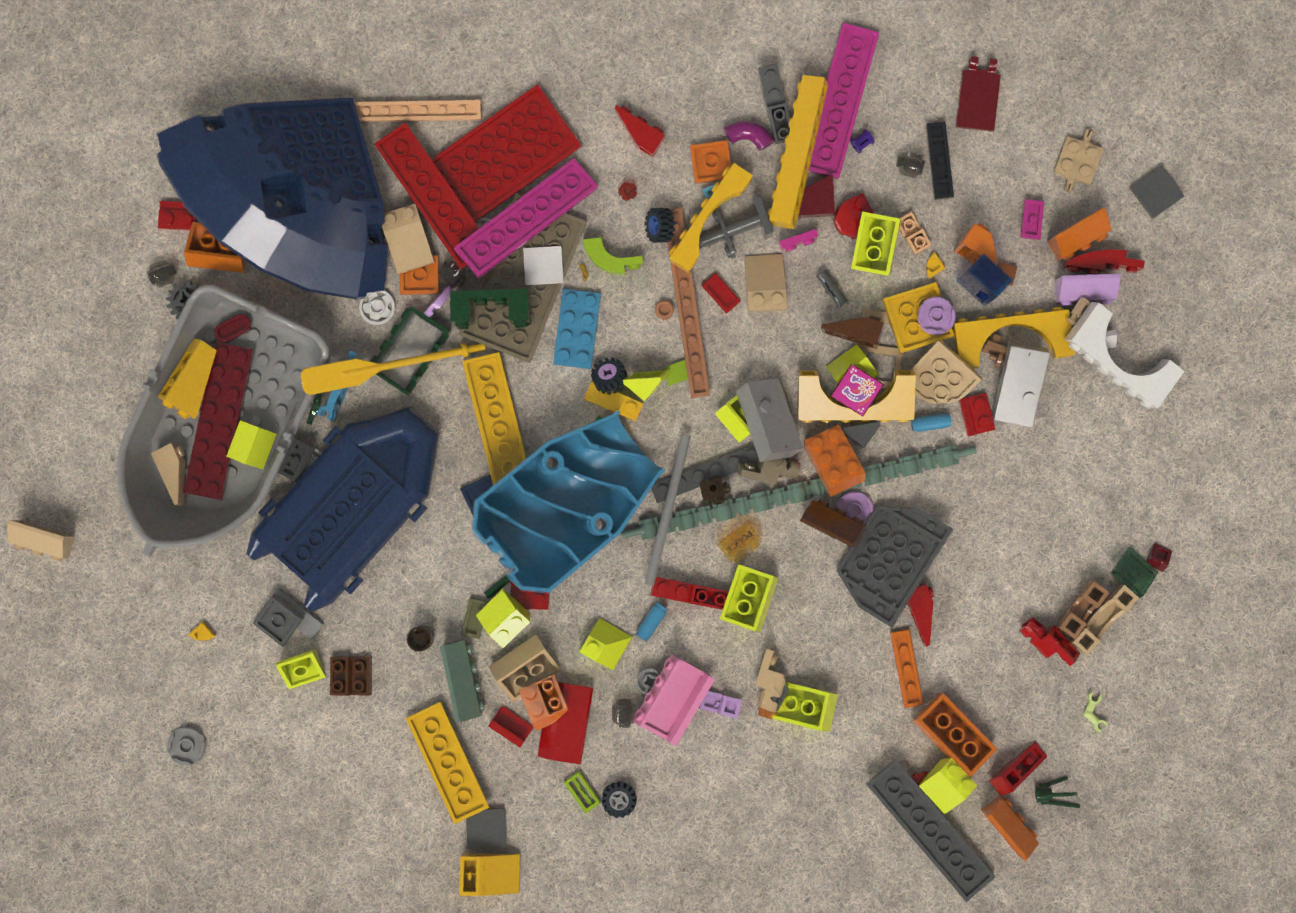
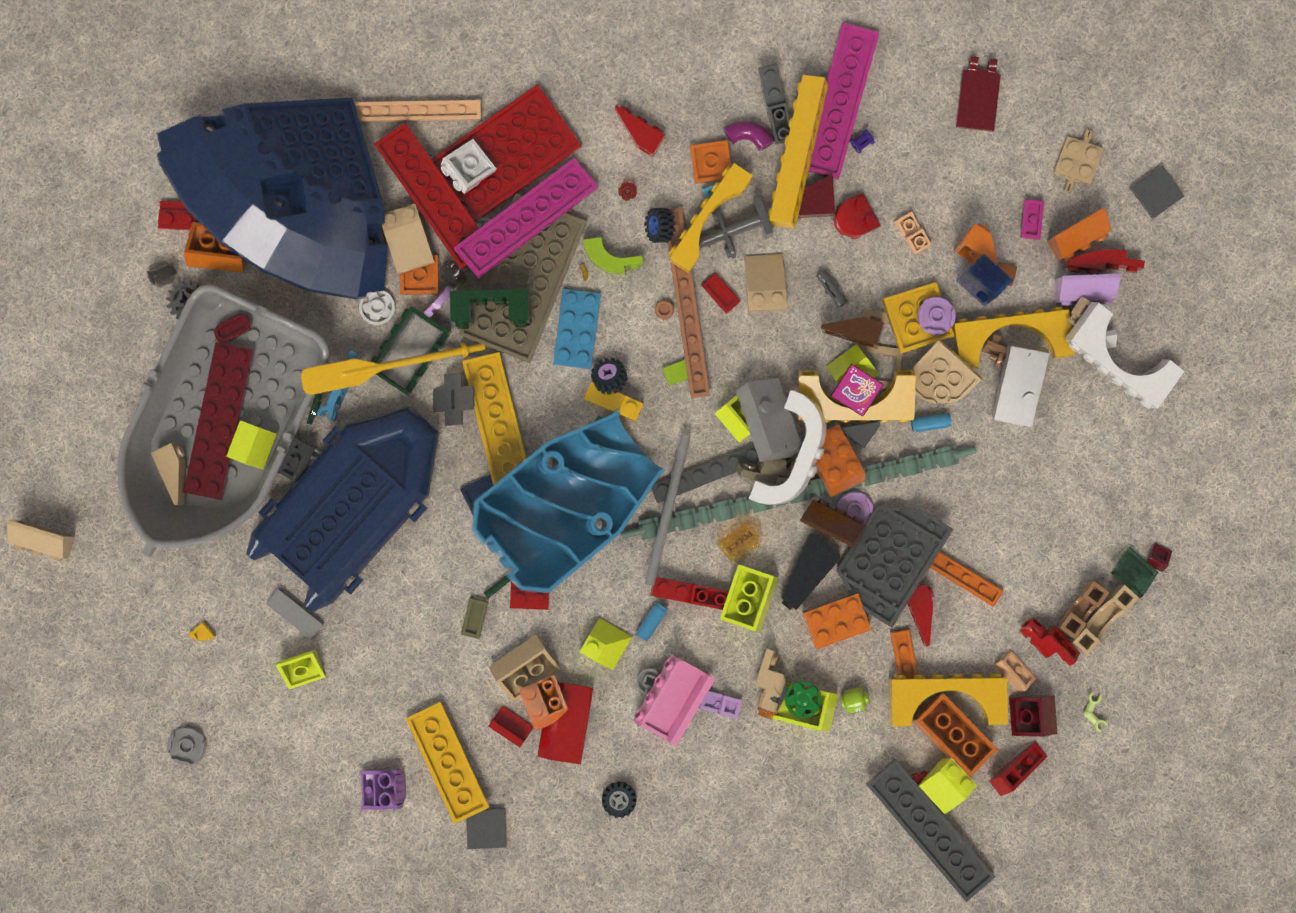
(188, 380): yellow slope -> none
(278, 620): dark grey tile -> none
(350, 675): reddish brown slope -> none
(382, 789): none -> medium lavender slope
(420, 638): dark brown wheel -> none
(453, 399): none -> dark grey piece
(461, 680): sand green slope -> none
(467, 166): none -> white plate
(489, 874): yellow slope -> none
(503, 617): neon yellow slope -> none
(543, 265): white piece -> none
(588, 787): lime tile -> none
(623, 712): clear smoke head -> none
(645, 383): neon yellow slope -> none
(715, 490): dark brown brick -> none
(803, 699): none -> green wheel
(805, 238): dark pink plate -> none
(807, 457): none -> white arch
(809, 570): none -> black slope
(836, 621): none -> orange brick
(855, 700): none -> lime head
(876, 243): neon yellow slope -> none
(909, 693): none -> yellow arch
(910, 164): clear smoke head -> none
(934, 266): yellow tile -> none
(939, 160): black plate -> none
(966, 579): none -> orange tile
(976, 414): red plate -> none
(1011, 827): orange slope -> none
(1015, 672): none -> light nougat slope
(1033, 715): none -> dark red slope
(1045, 794): dark green plant -> none

